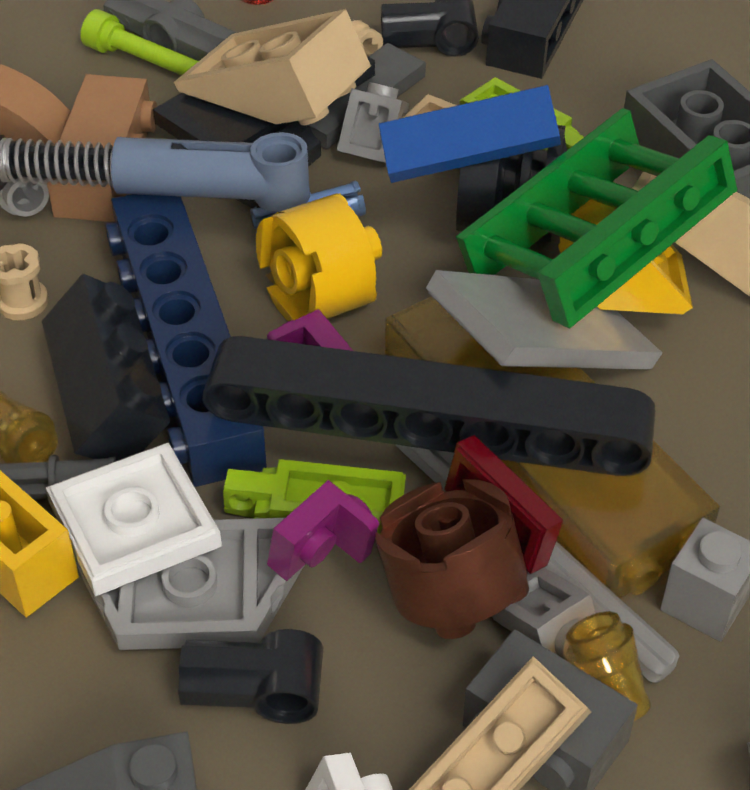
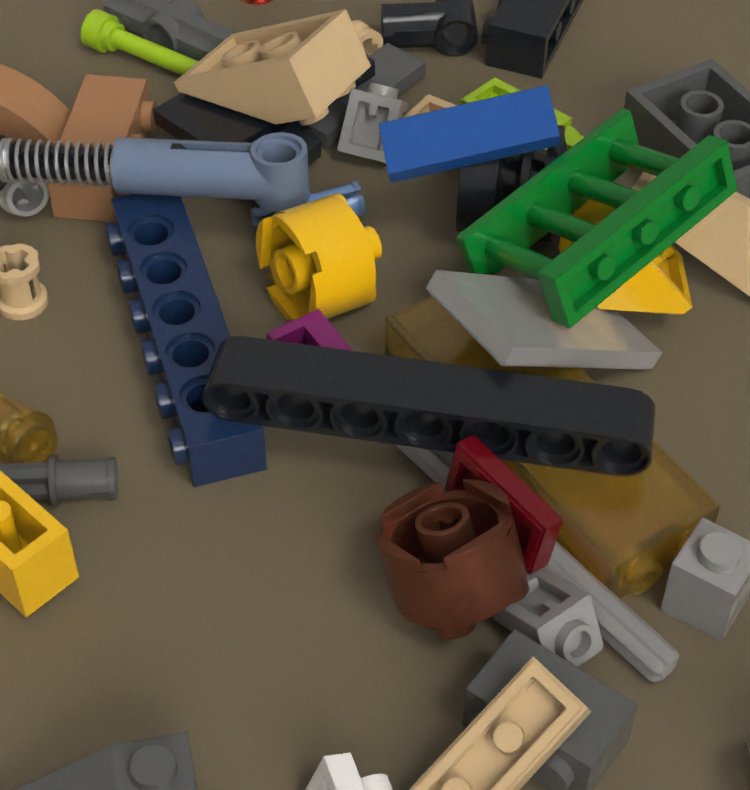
(104, 371): black brick -> none
(133, 518): white tile -> none
(208, 598): light grey wing -> none
(272, 676): black piece -> none
(283, 488): lime hinge -> none
(319, 524): magenta bracket -> none
(609, 653): clear yellow cone -> none

